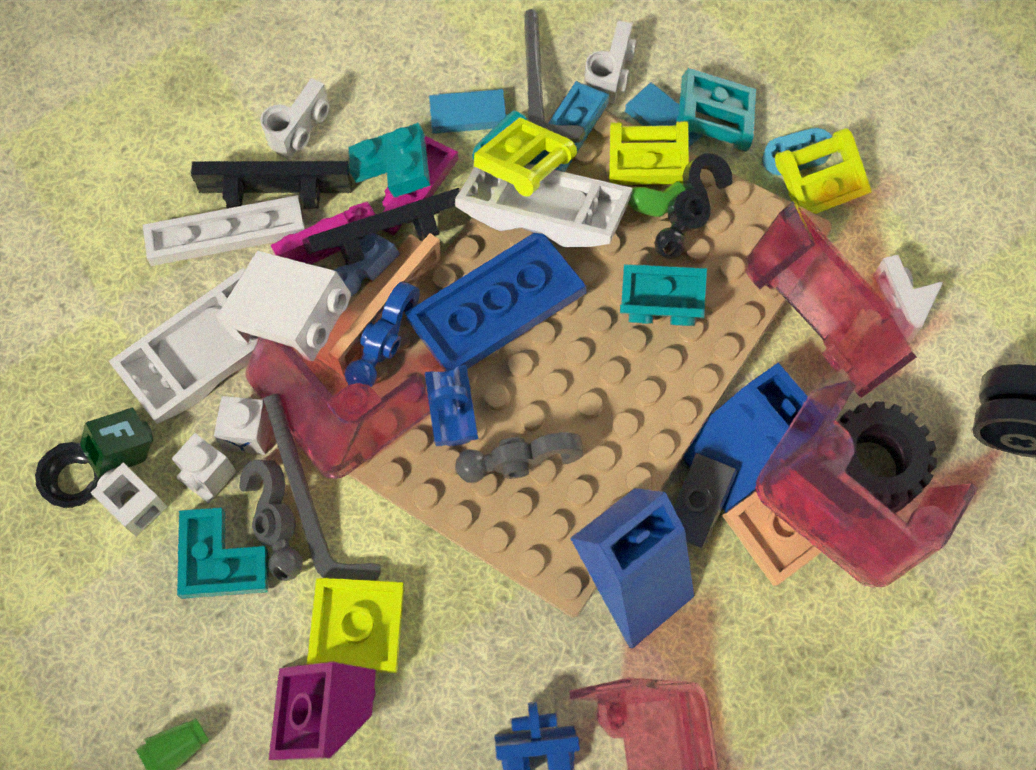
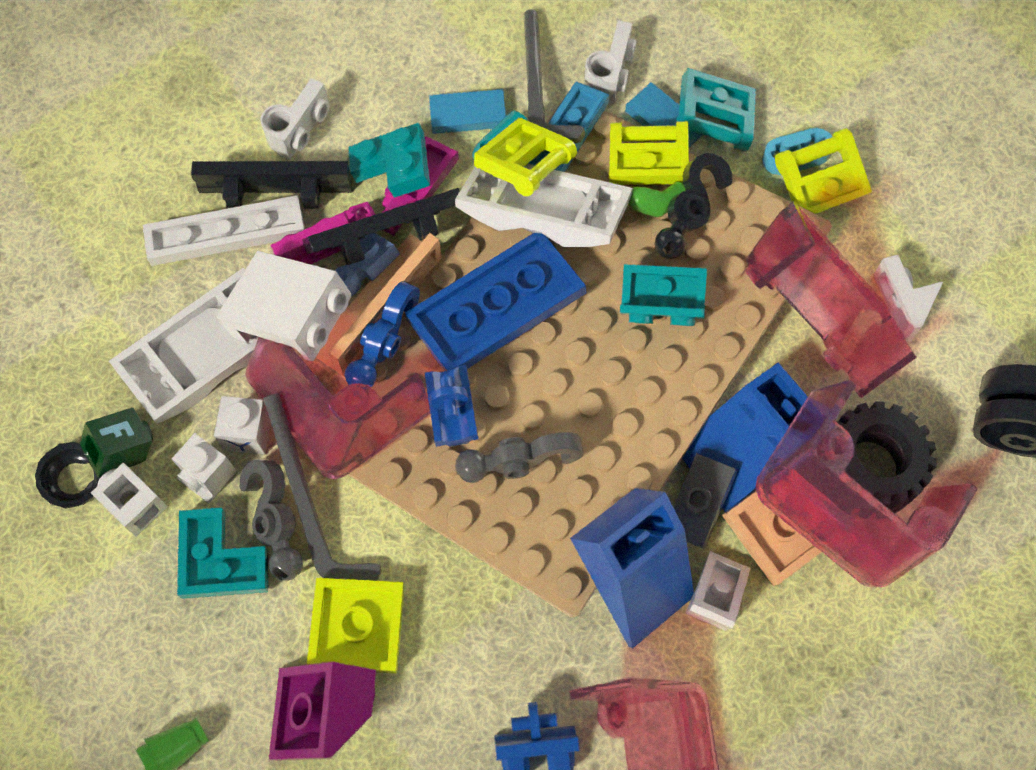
(719, 592): none -> white slope

